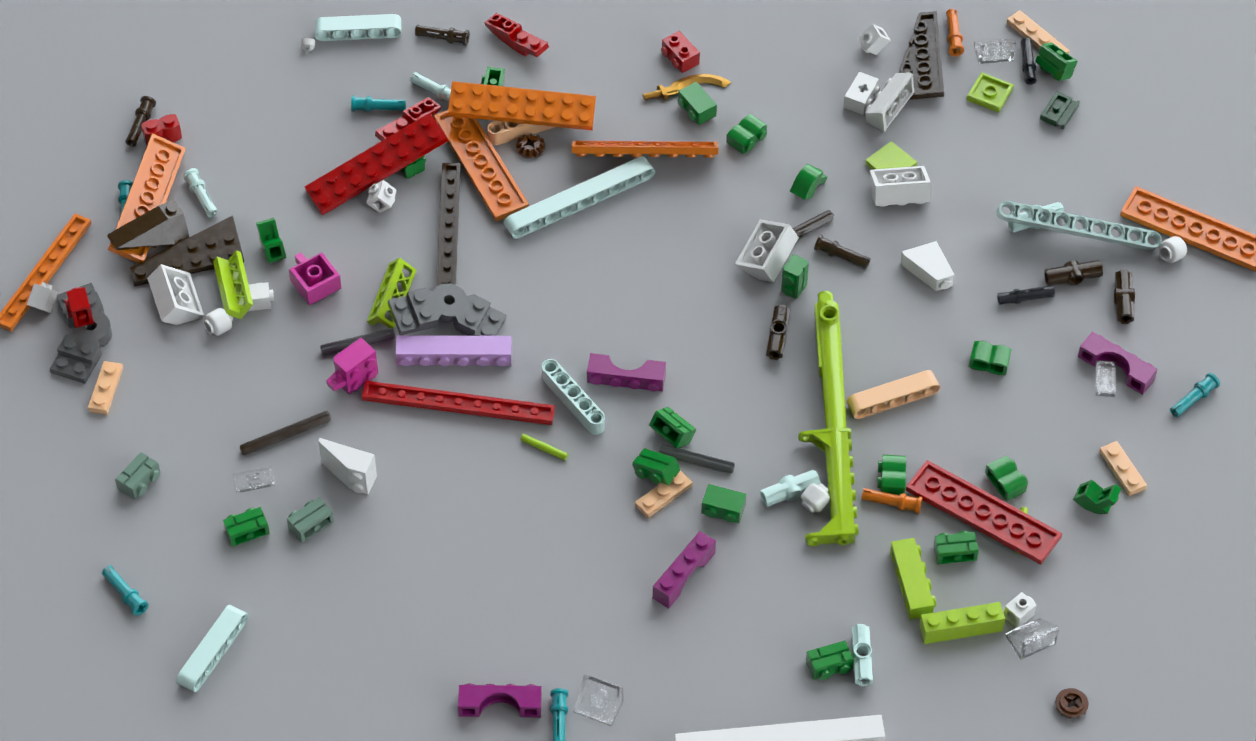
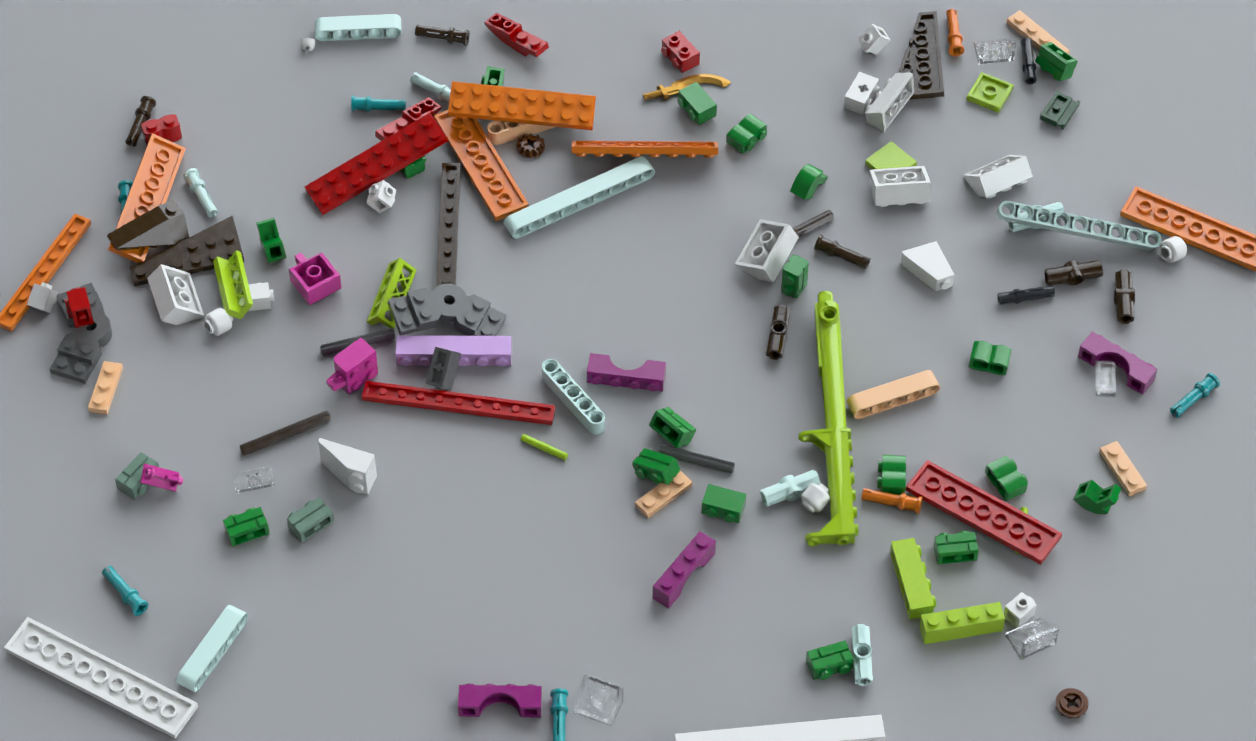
(101, 677): none -> white plate
(160, 477): none -> dark pink hinge
(443, 368): none -> dark grey hinge
(999, 175): none -> white slope

